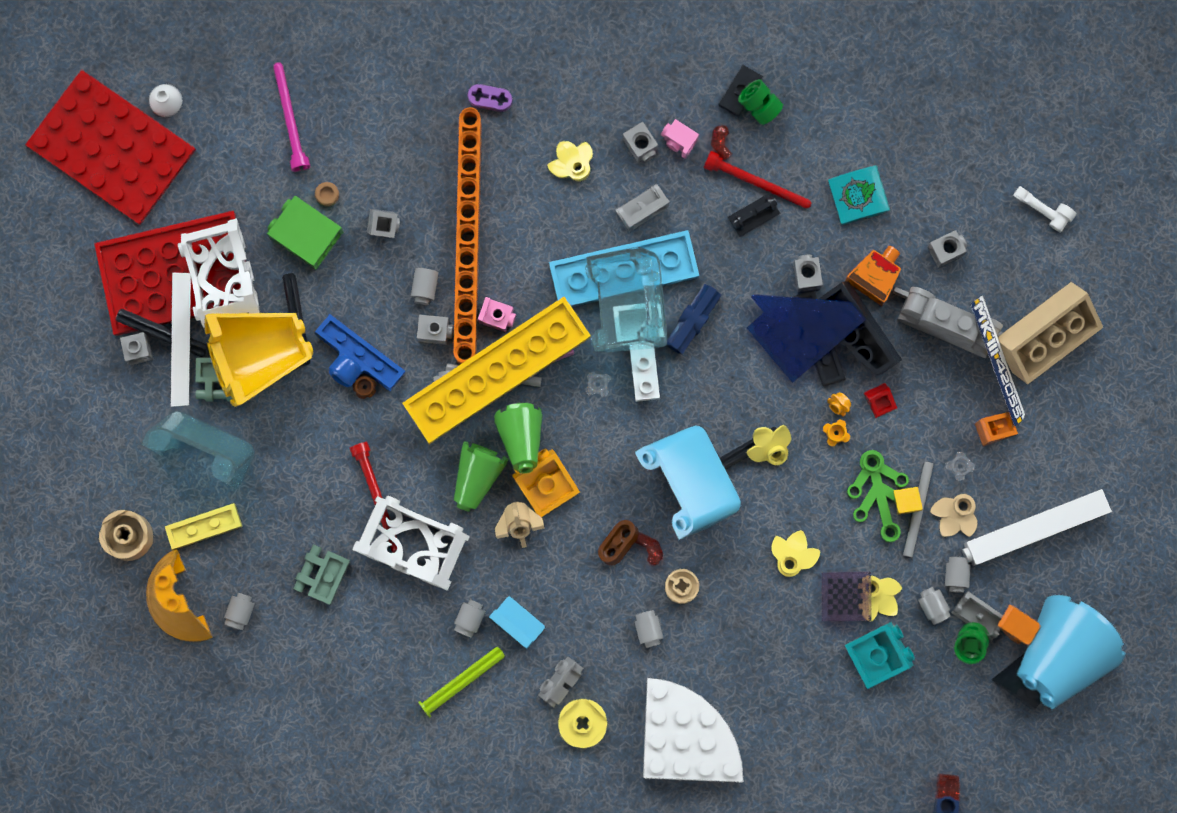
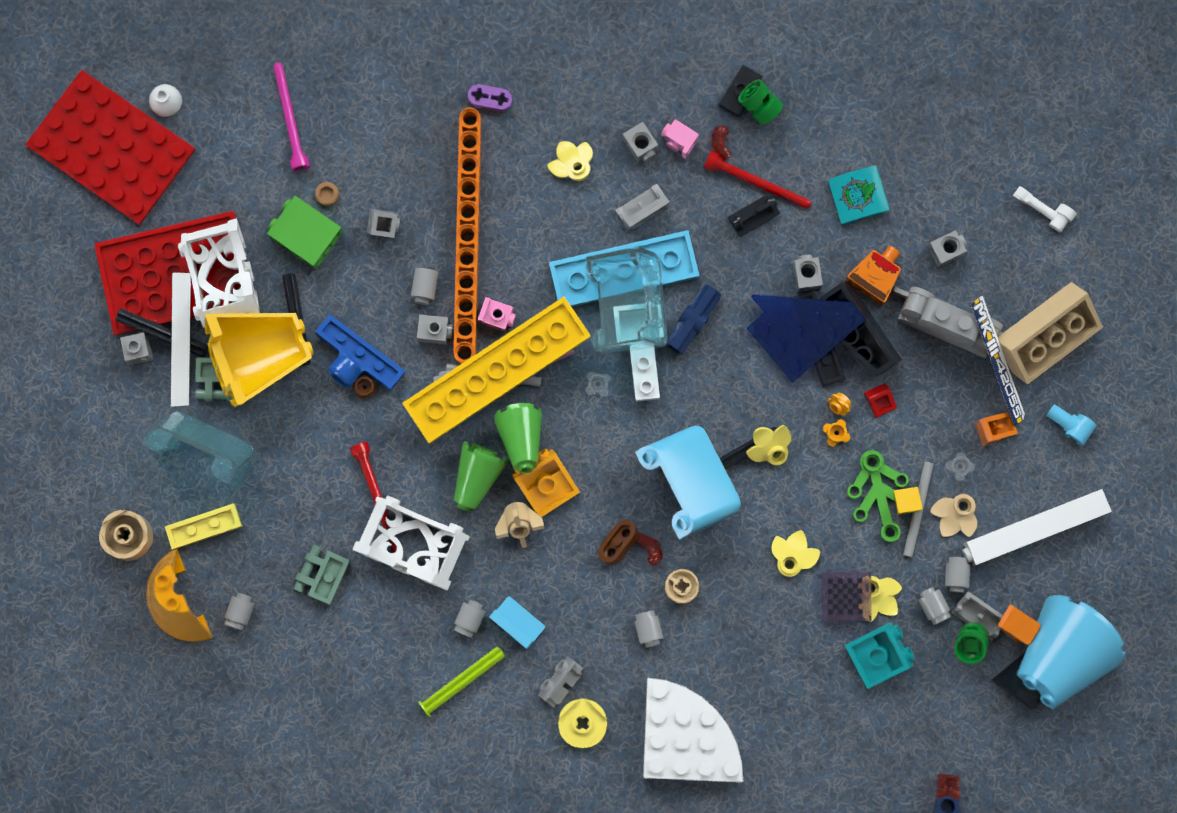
(1077, 427): none -> medium azure pin

